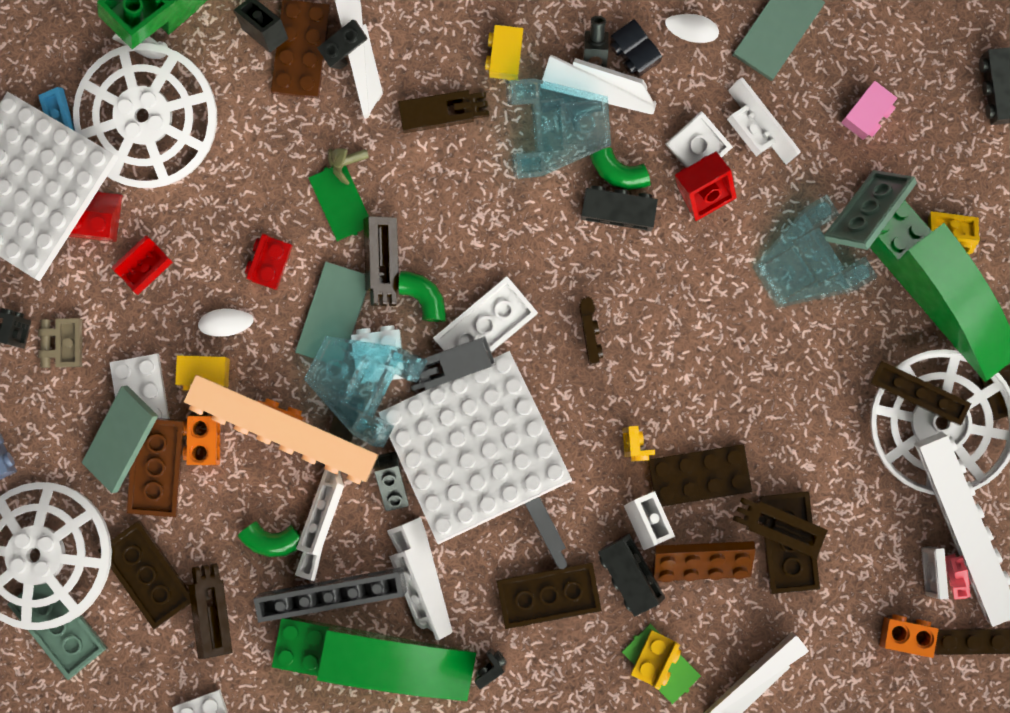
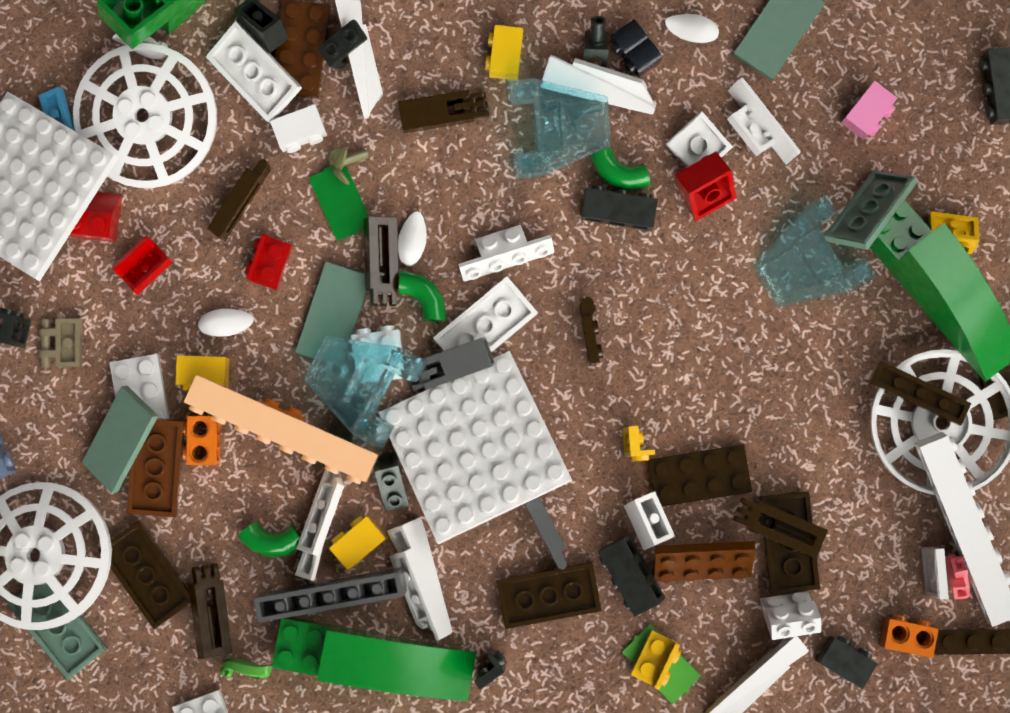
(239, 200): none -> dark brown hinge
(244, 667): none -> bright green arm
(253, 72): none -> white plate
(299, 129): none -> white brick
(358, 542): none -> yellow brick
(412, 239): none -> white arm
(504, 251): none -> white bracket
(791, 615): none -> white plate
(846, 661): none -> pearl dark grey brick

